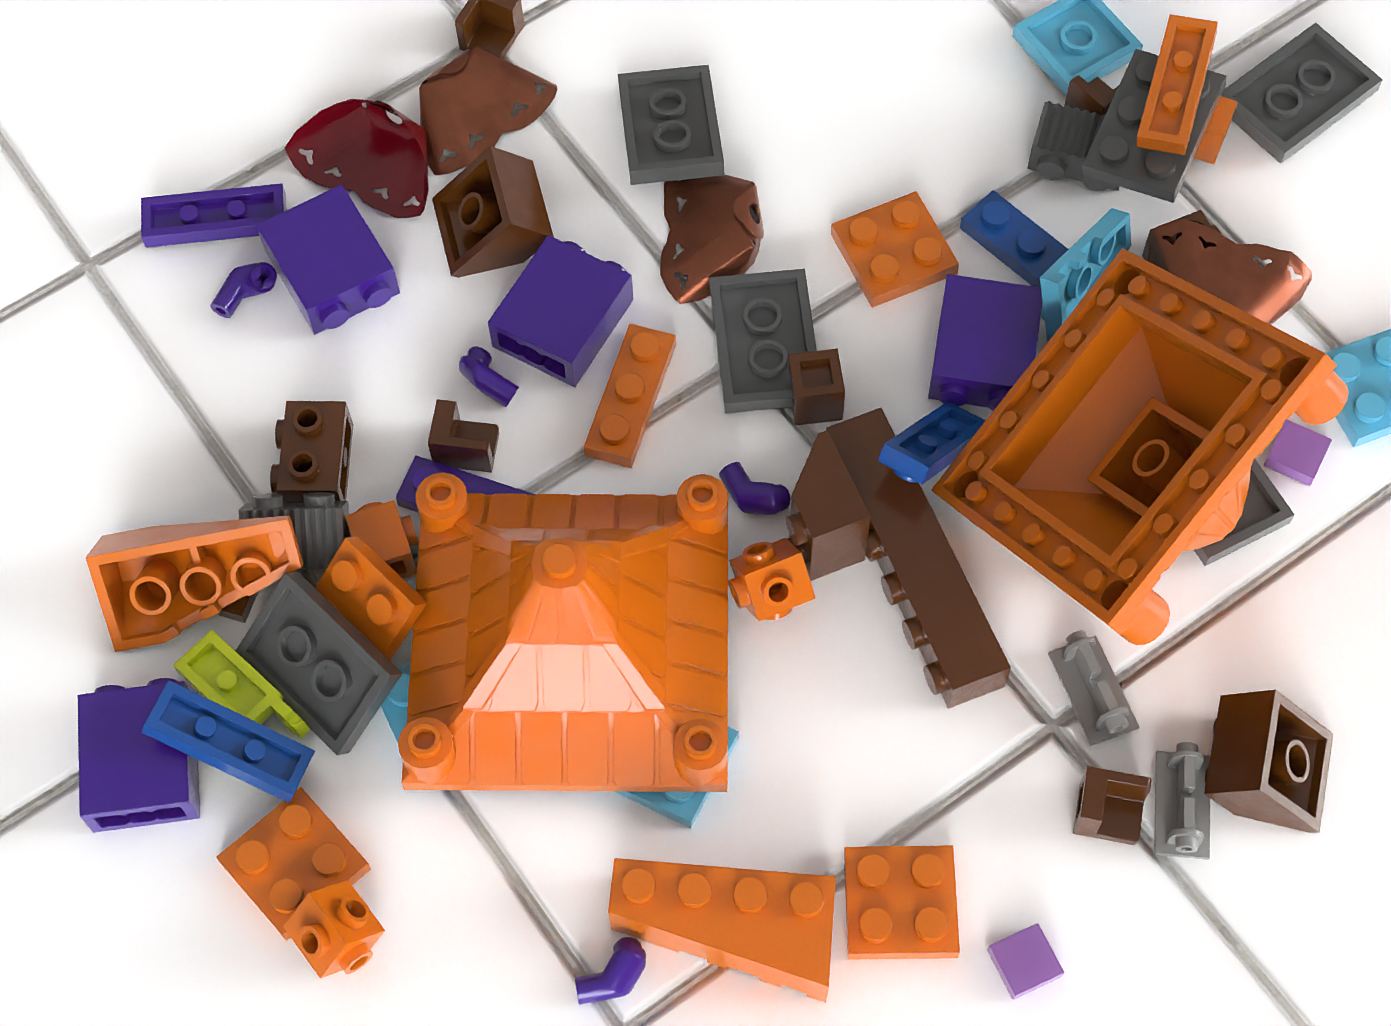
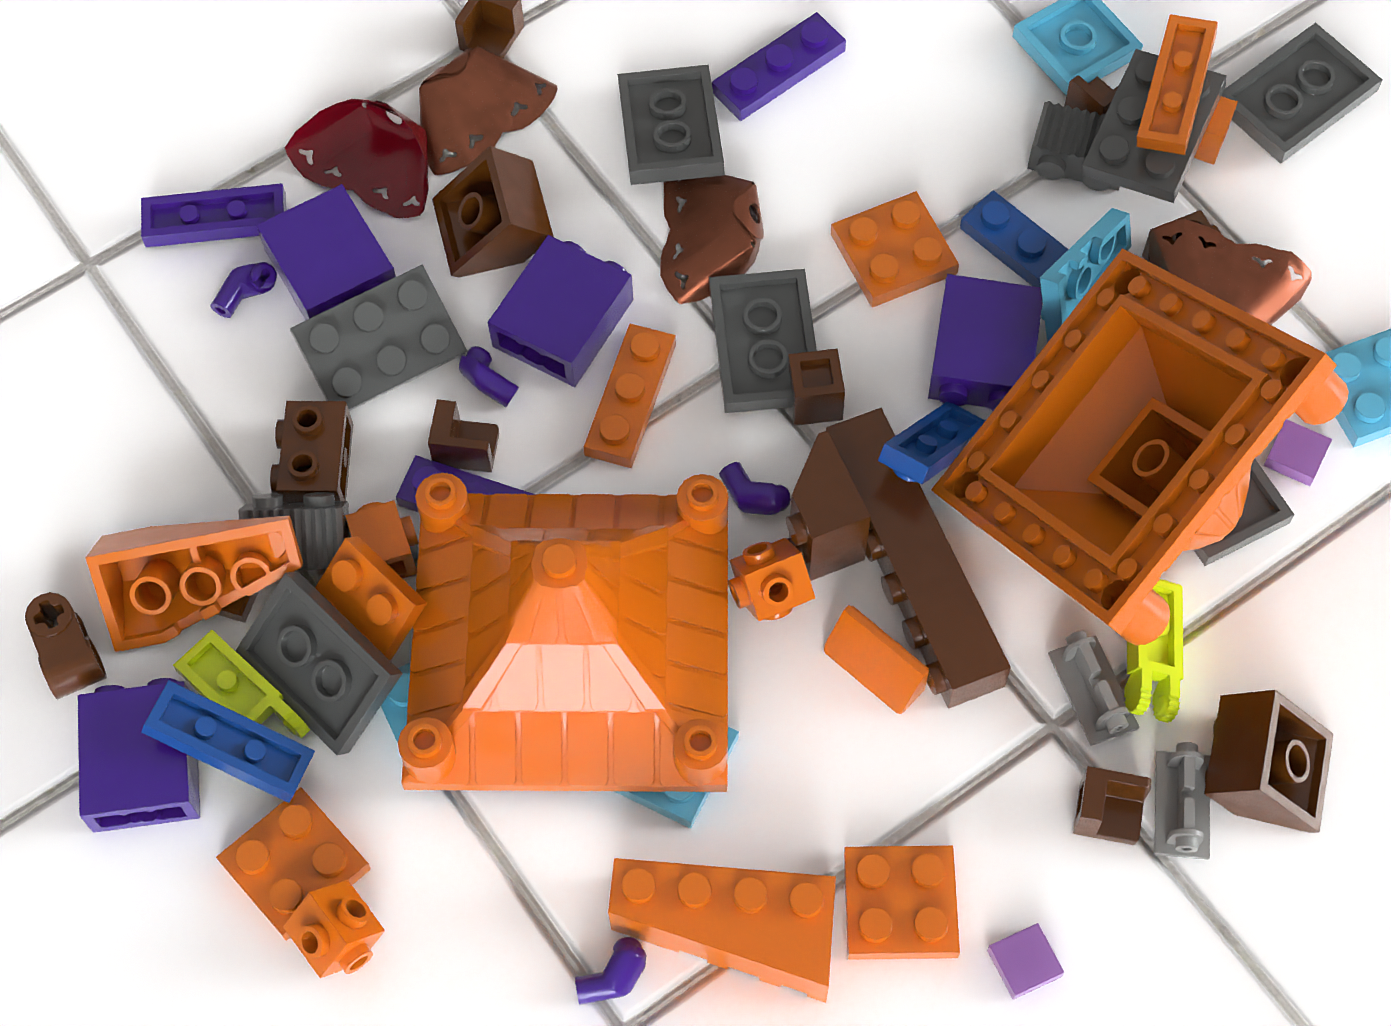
(66, 650): none -> reddish brown piece
(379, 339): none -> dark grey plate
(778, 66): none -> dark purple plate
(876, 660): none -> orange slope
(1158, 662): none -> neon yellow hinge

